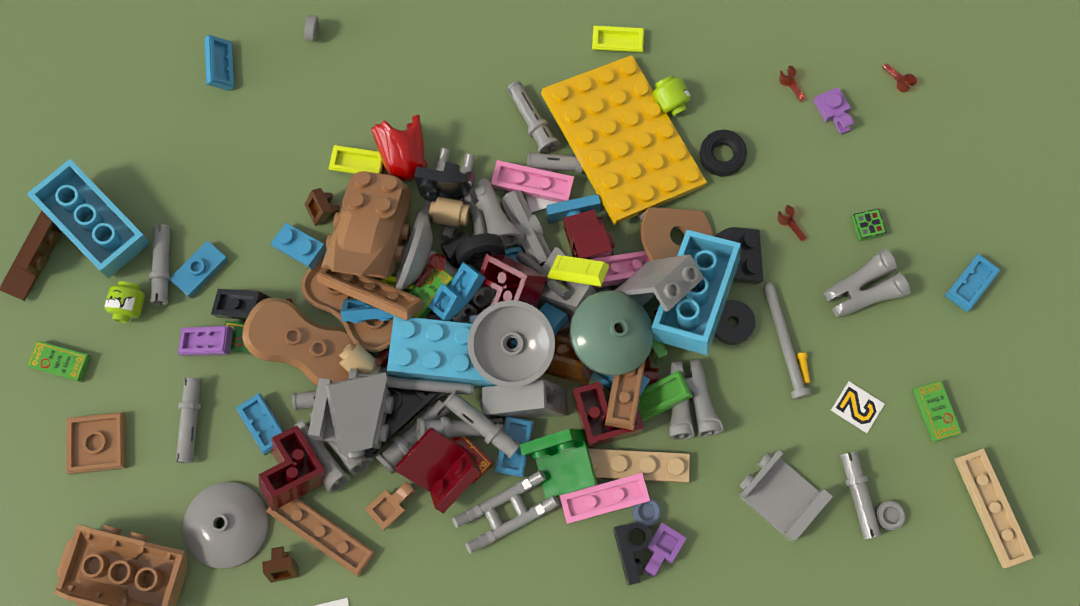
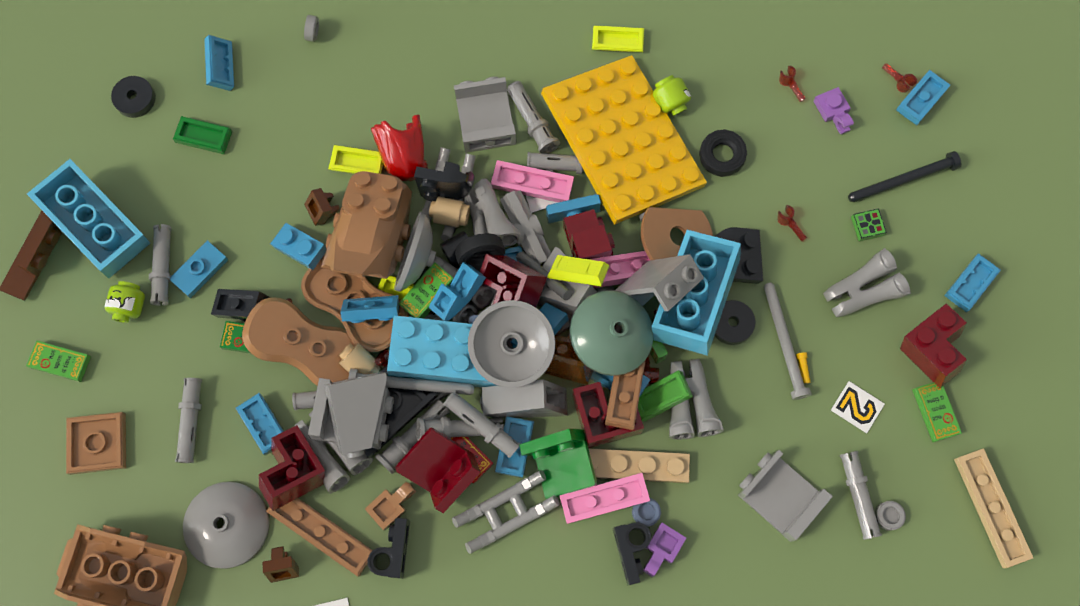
(140, 104): none -> black piece
(202, 135): none -> green tile
(205, 341): medium lavender plate -> none
(373, 293): medium nougat tile -> none
(398, 535): none -> black plate
(436, 262): clear red hand -> none
(485, 114): none -> light grey panel
(923, 97): none -> dark azure plate
(931, 345): none -> dark red brick
(951, 161): none -> black bar

